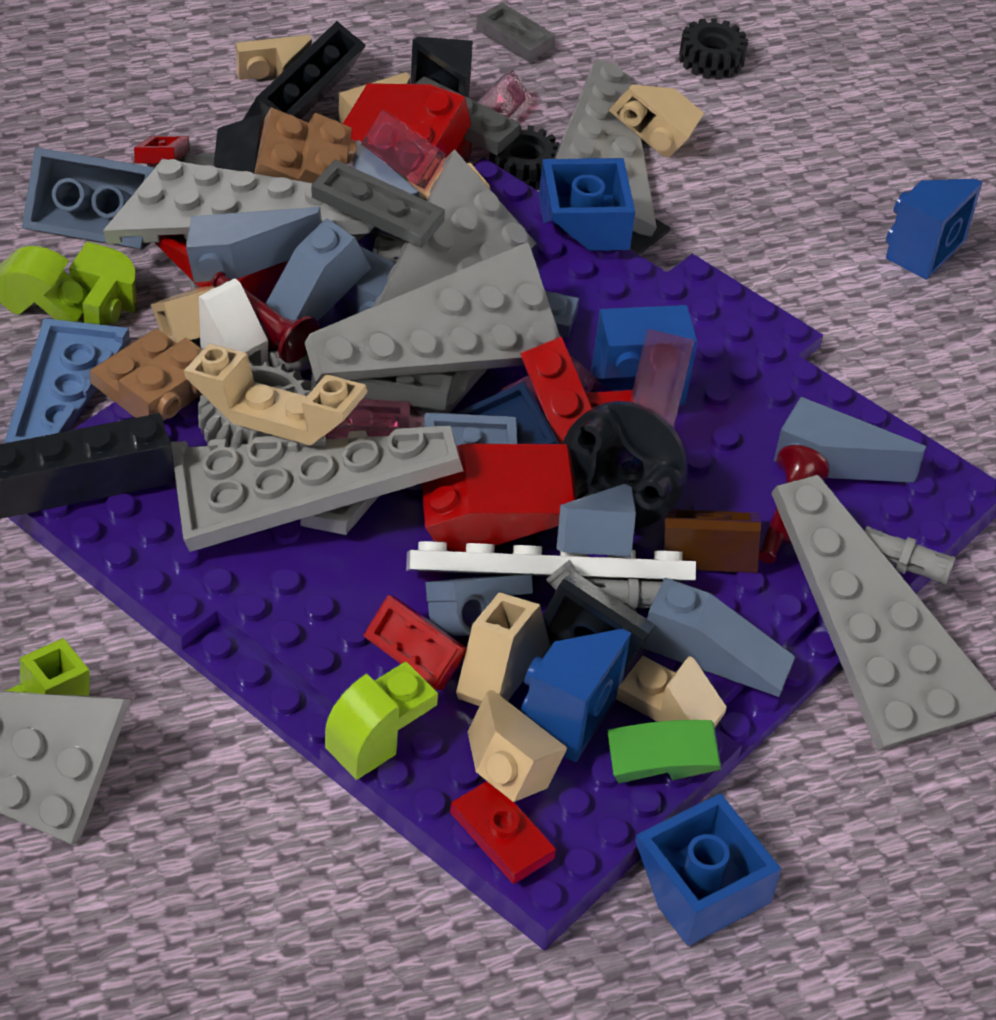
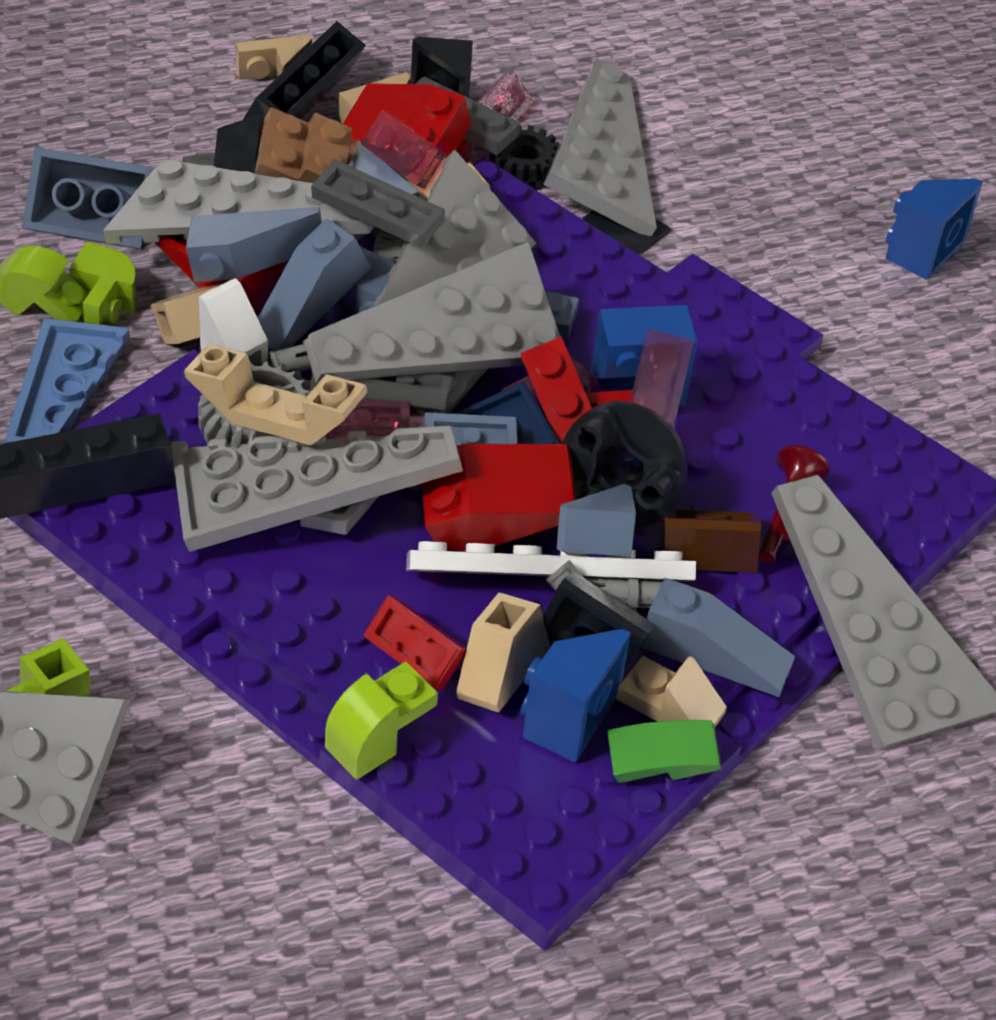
(149, 376): medium nougat plate -> none
(156, 148): red plate -> none
(282, 333): dark red piece -> none
(459, 602): sand blue plate -> none
(502, 831): red plate -> none
(512, 749): tan slope -> none
(515, 32): flat silver plate -> none
(589, 201): blue slope -> none
(657, 116): tan slope -> none
(707, 869): blue slope -> none
(727, 52): black tyre -> none
(851, 445): sand blue slope -> none
(913, 557): light grey pin -> none

